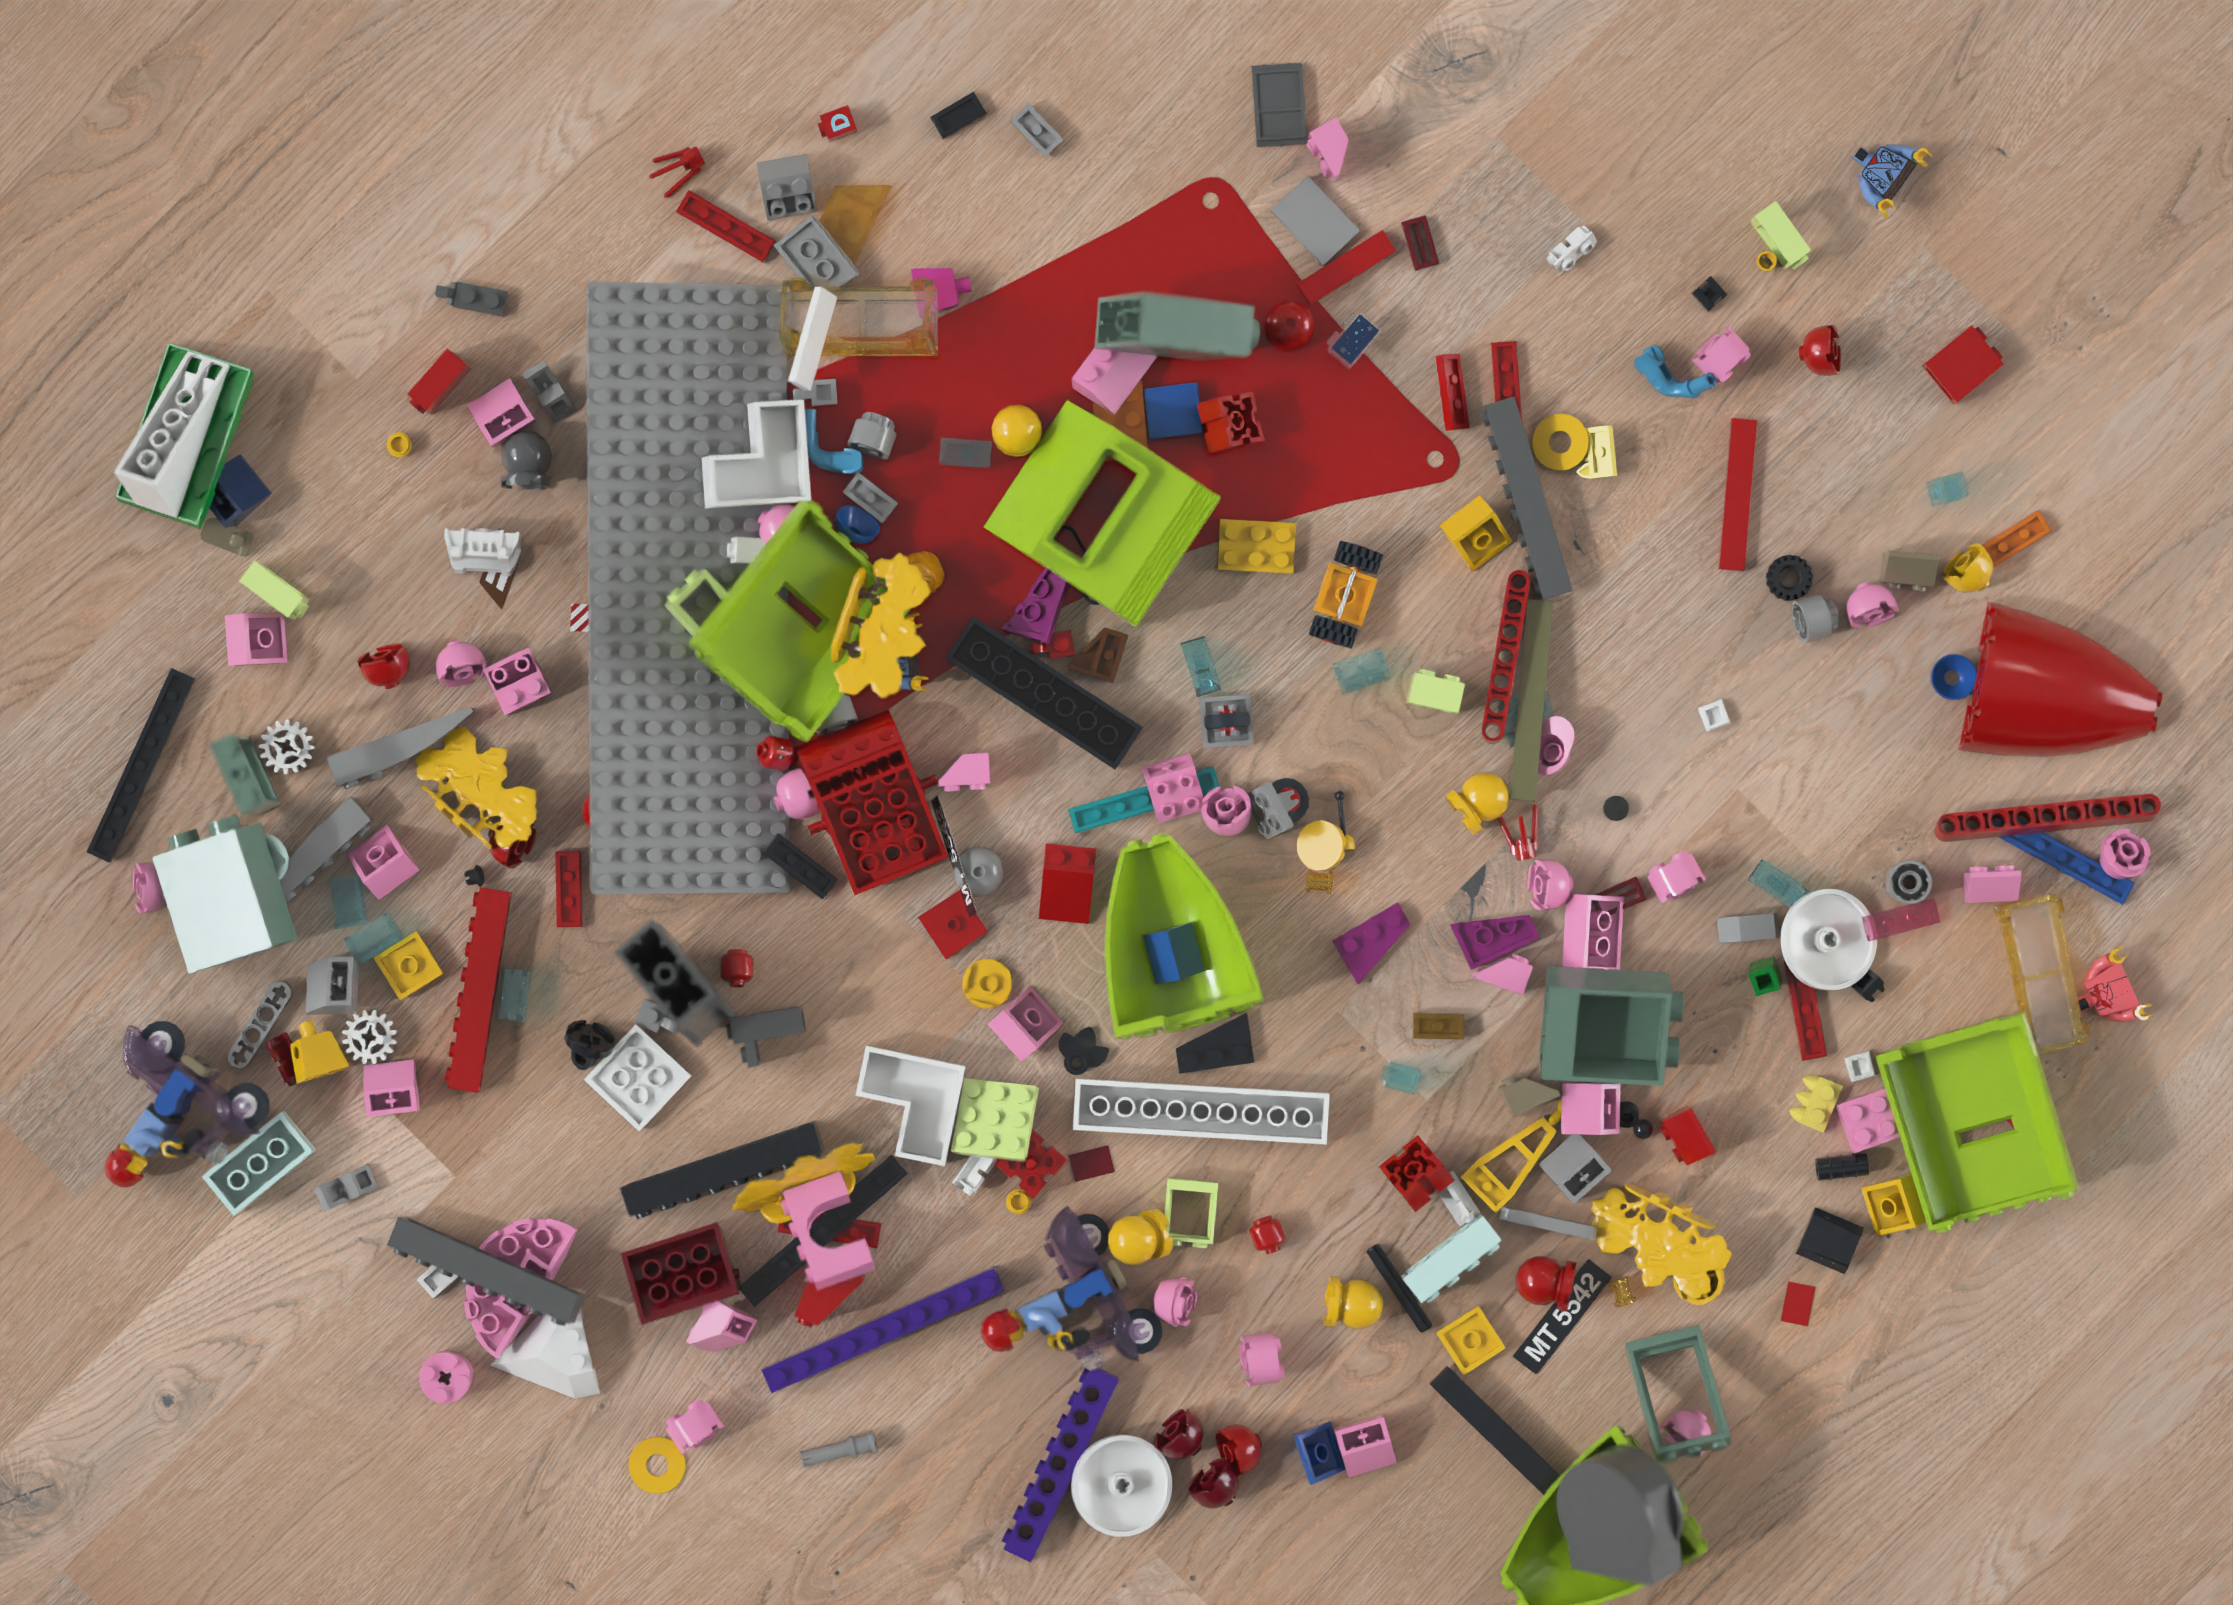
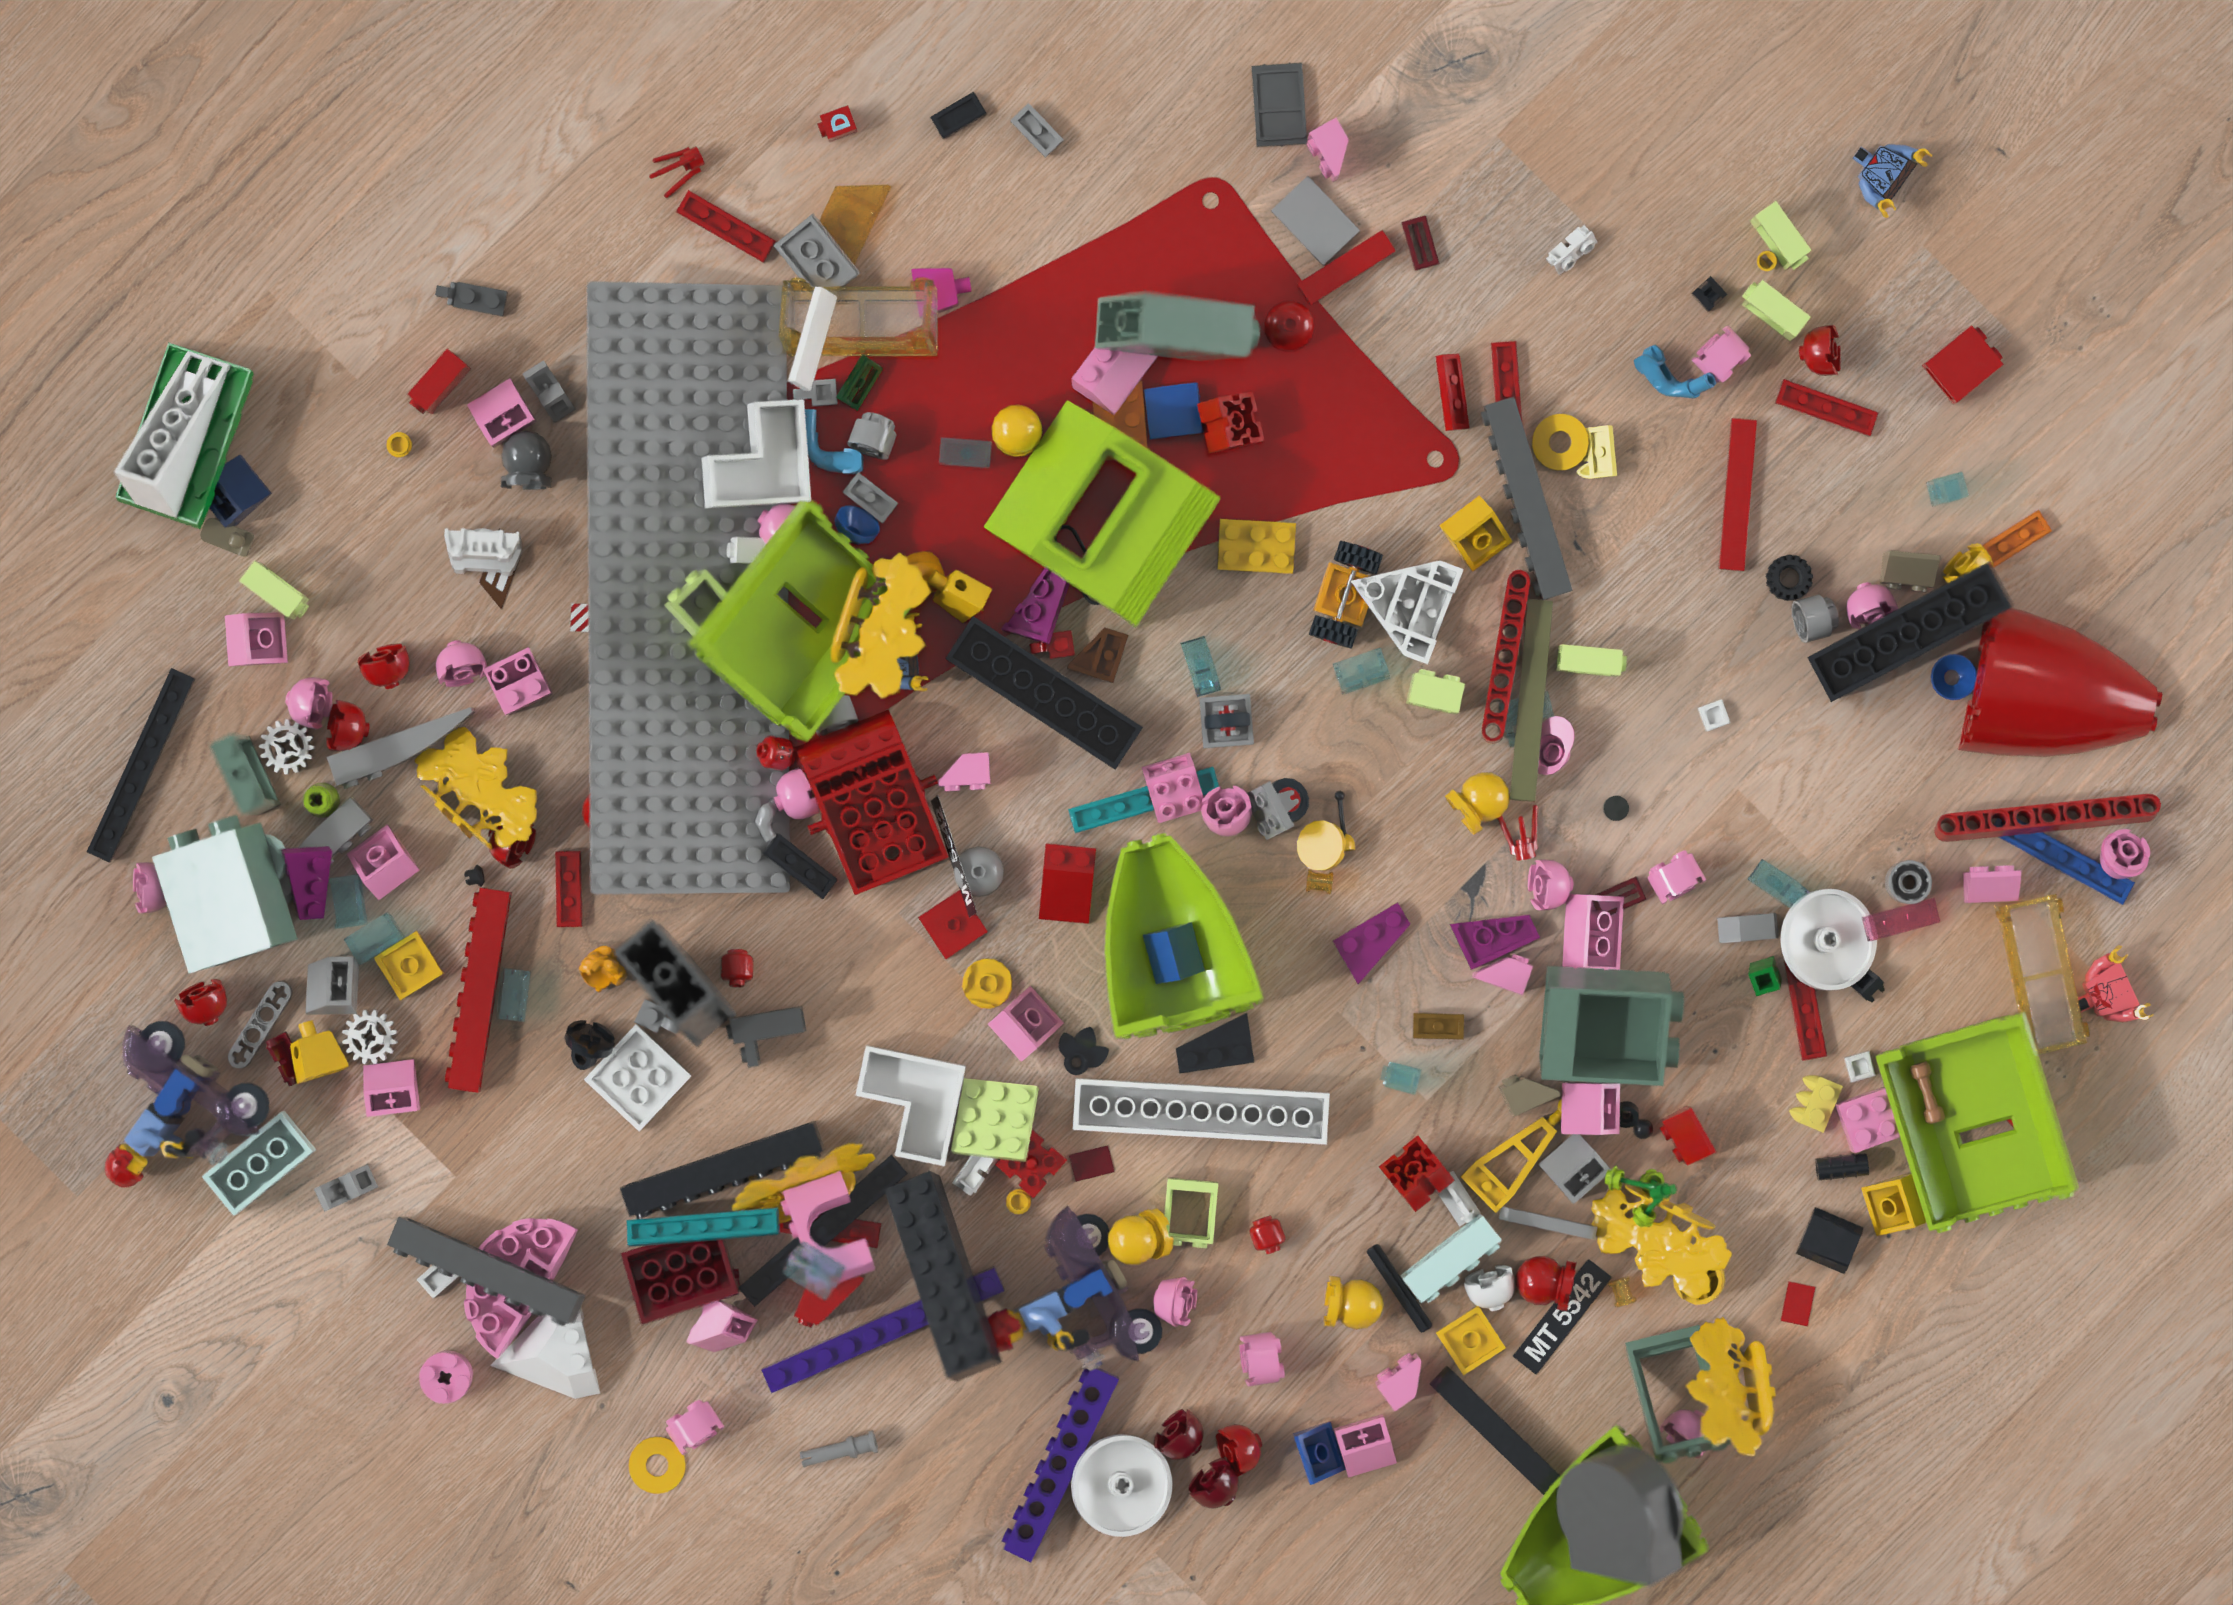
(202, 1003): none -> red cylinder
(309, 702): none -> bright pink cylinder
(309, 877): none -> magenta wing
(330, 800): none -> lime plant
(346, 726): none -> red cylinder
(602, 968): none -> light orange hair
(703, 1227): none -> teal tile
(764, 820): none -> light grey arm
(787, 187): light grey slope -> none
(814, 1270): none -> clear light blue hinge
(856, 381): none -> dark green tile
(943, 1276): none -> black brick
(959, 594): none -> yellow torso
(1354, 339): brick -> none
(1400, 1383): none -> bright pink slope
(1411, 604): none -> white wedge
(1491, 1288): none -> white cylinder
(1590, 660): none -> yellowish green window
(1650, 1182): none -> plant
(1725, 1394): none -> yellow plant
(1775, 309): none -> yellowish green window
(1826, 407): none -> red tile
(1910, 631): none -> black brick
(1921, 1073): none -> nougat piece

